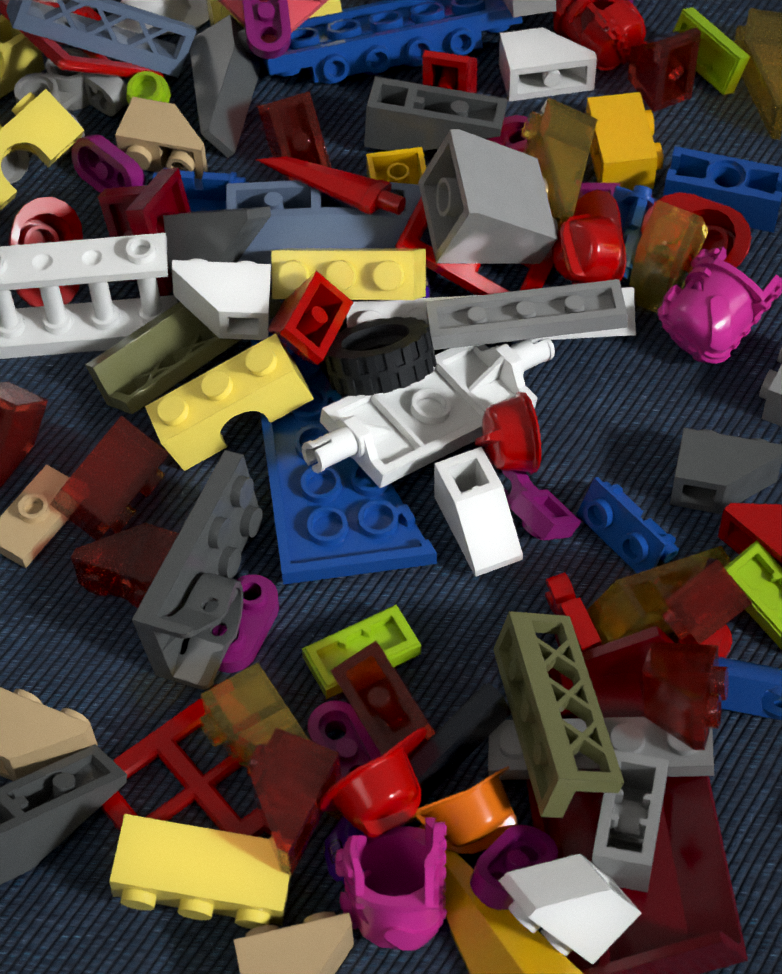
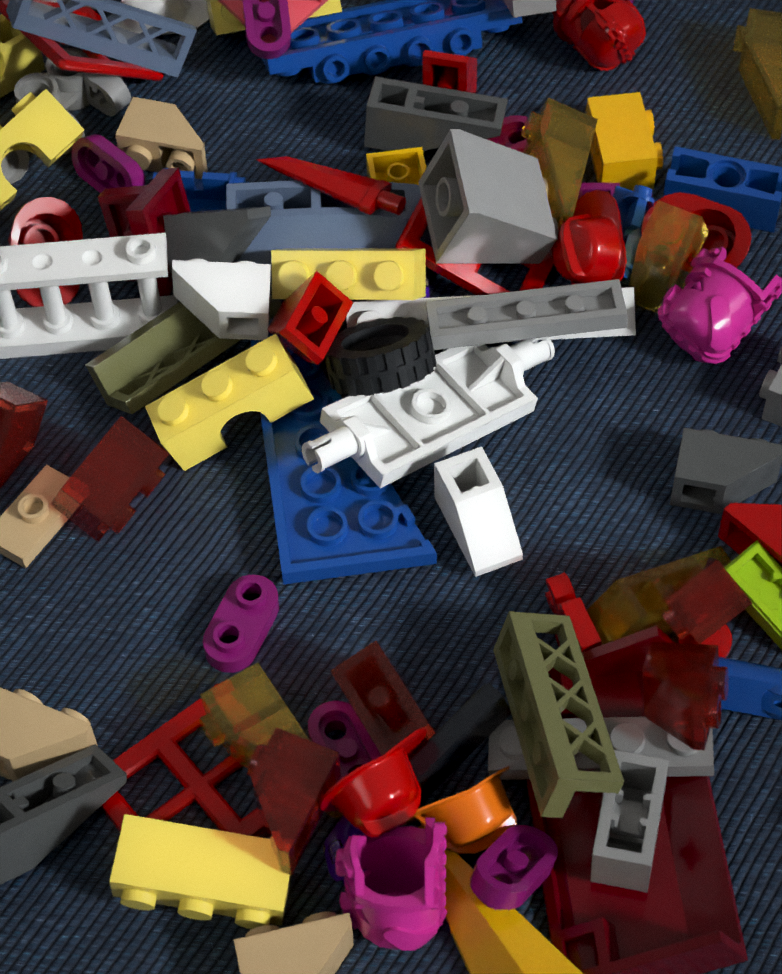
(123, 562): clear red slope -> none
(148, 86): lime plate -> none
(195, 581): dark grey plate -> none
(223, 82): dark grey slope -> none
(294, 129): clear red slope -> none
(386, 628): lime plate -> none
(512, 435): red piece -> none
(539, 509): magenta plate -> none
(544, 64): white slope -> none
(572, 903): white slope -> none
(620, 526): blue hinge -> none
(665, 67): clear red slope -> none
(718, 57): lime plate -> none

